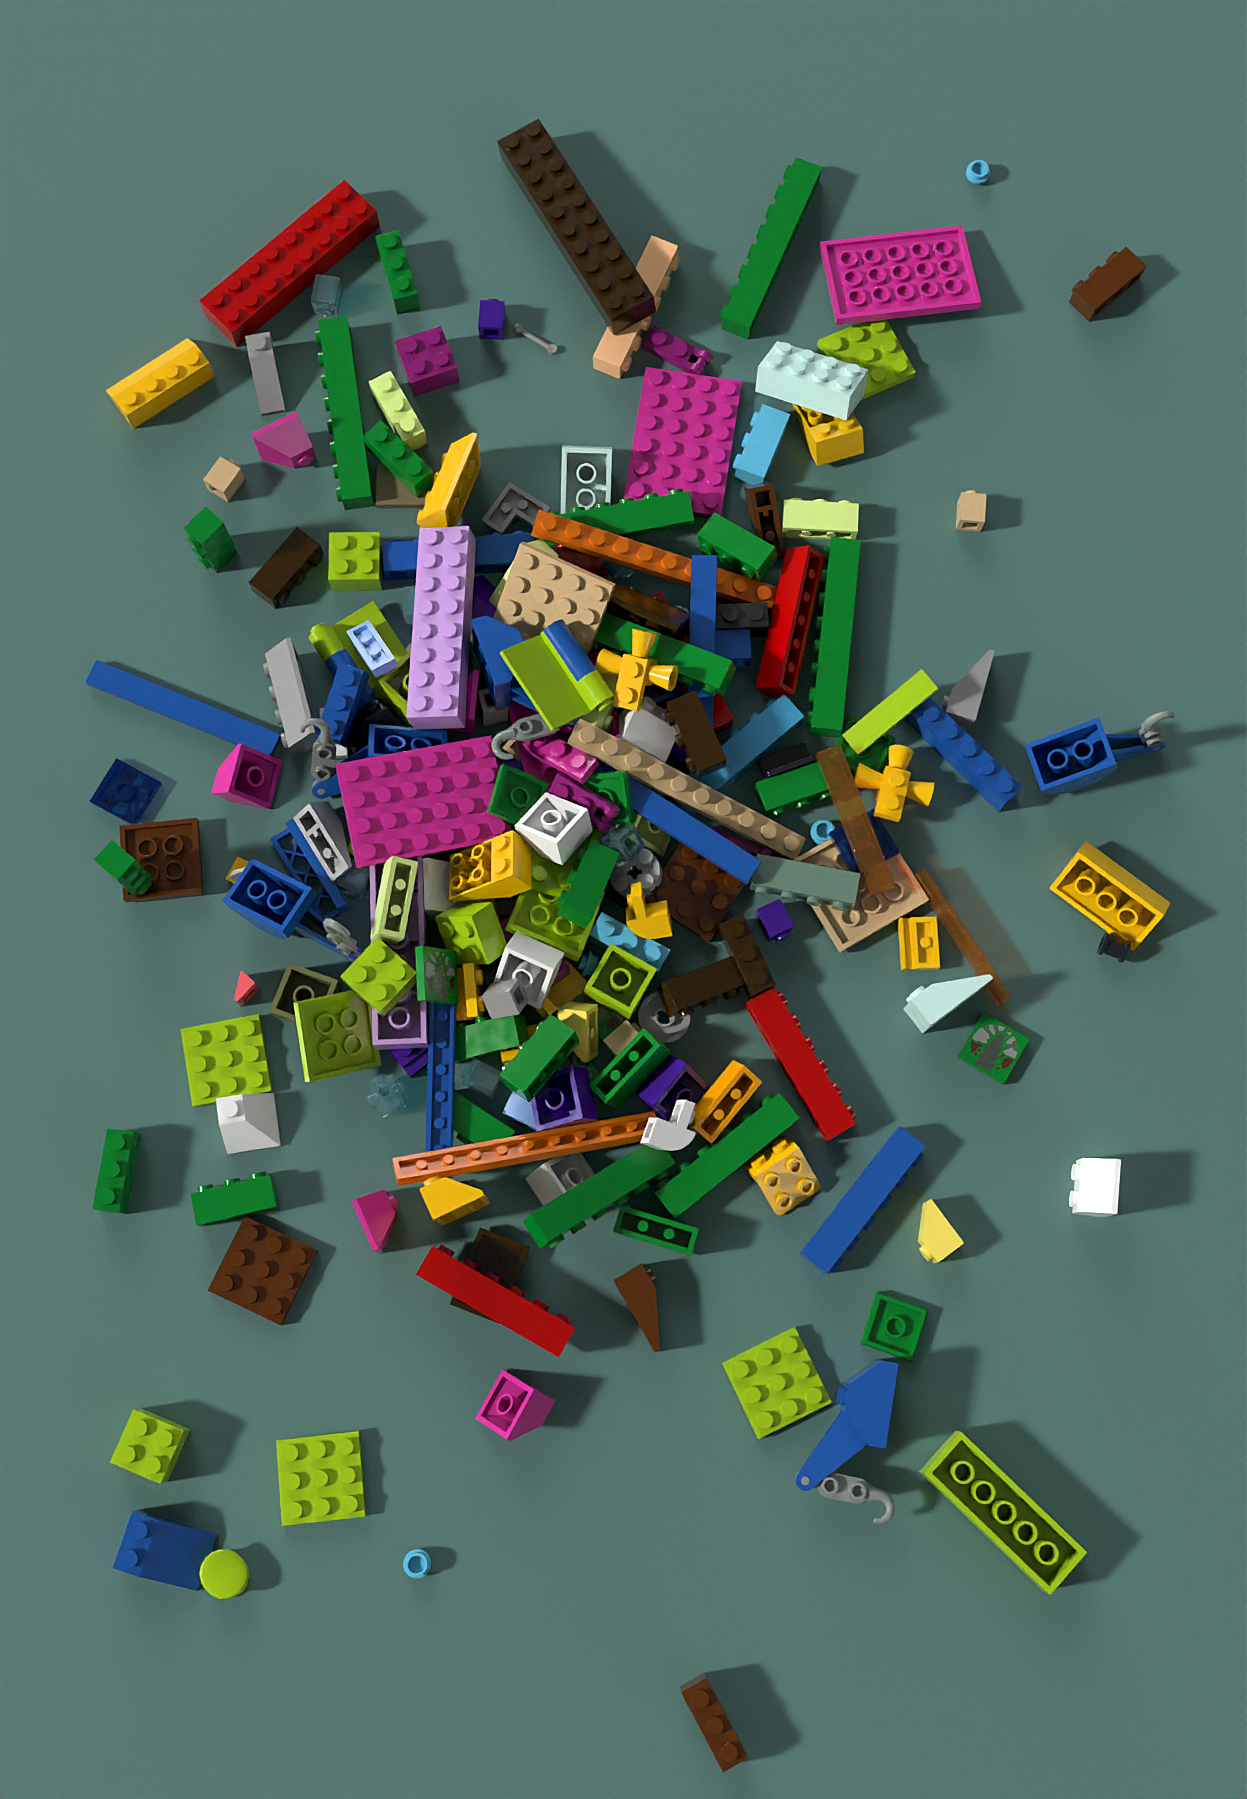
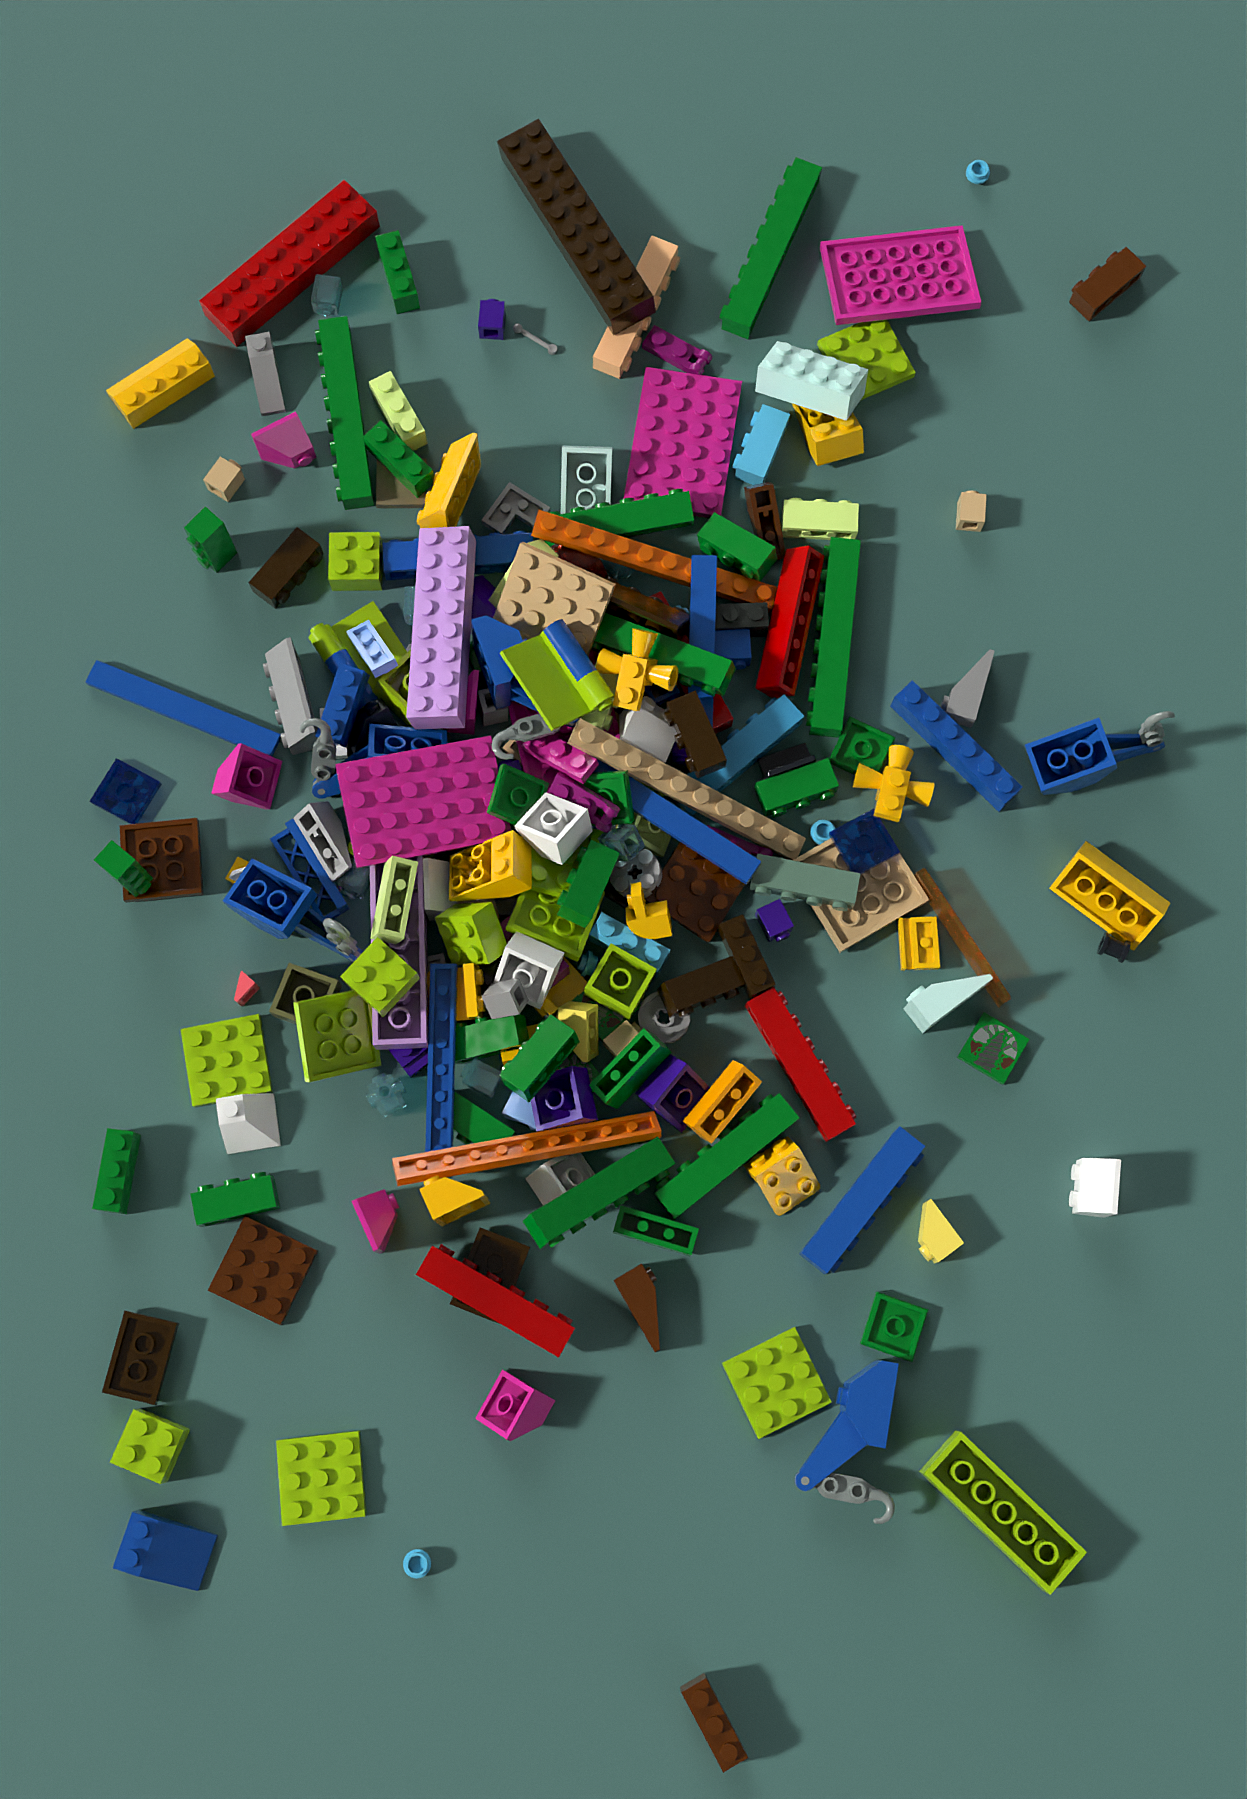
(140, 1357): none -> dark brown plate
(224, 1574): lime piece -> none
(427, 361): magenta brick -> none
(436, 975): green tile -> none
(672, 1134): white brick -> none
(855, 820): clear orange tile -> none
(890, 712): lime tile -> none

